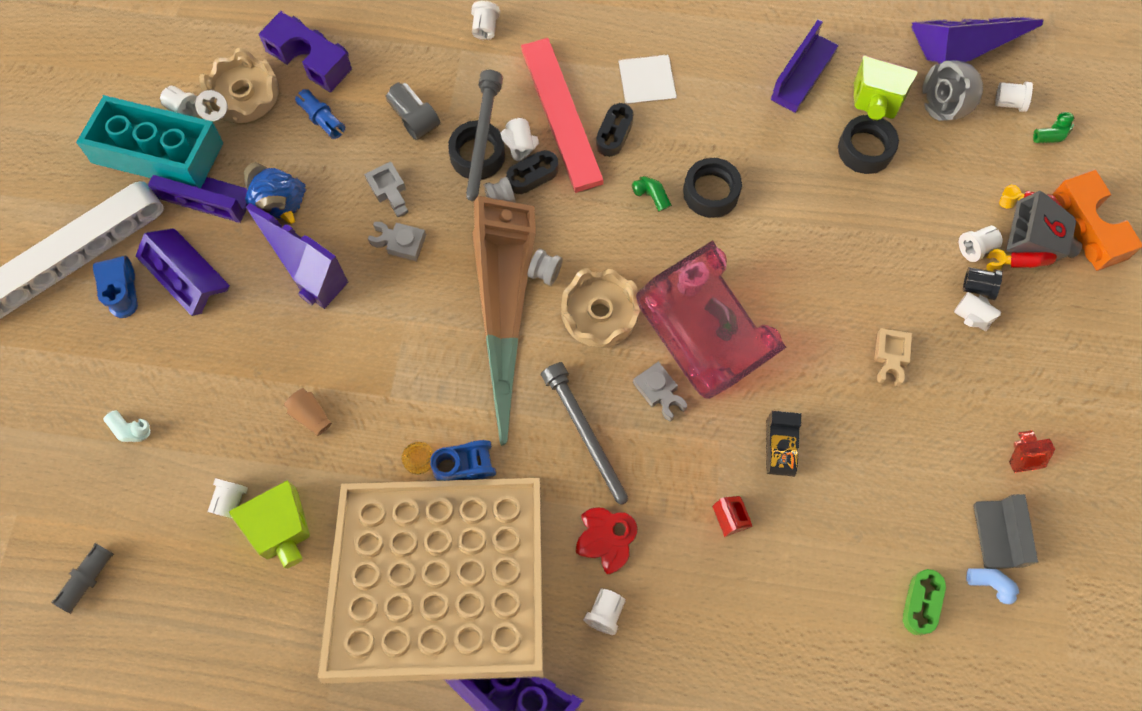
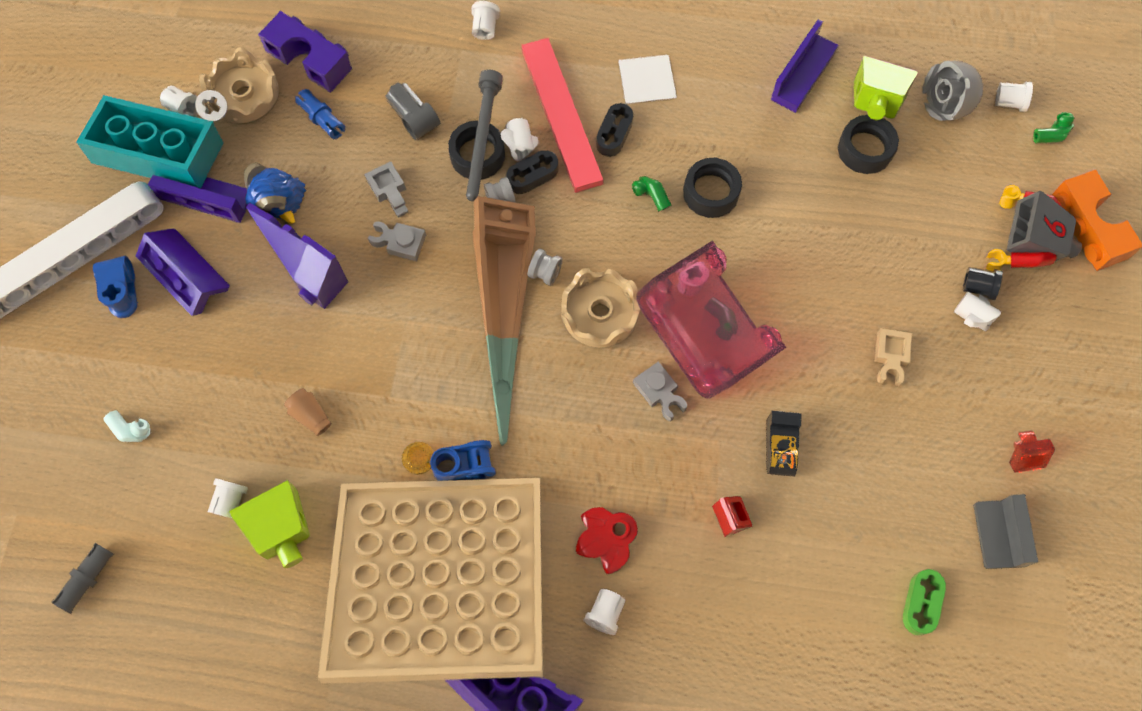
(556, 378): dark grey piece -> none
(970, 38): dark purple wedge -> none
(977, 244): white bush -> none
(1005, 586): light blue arm -> none

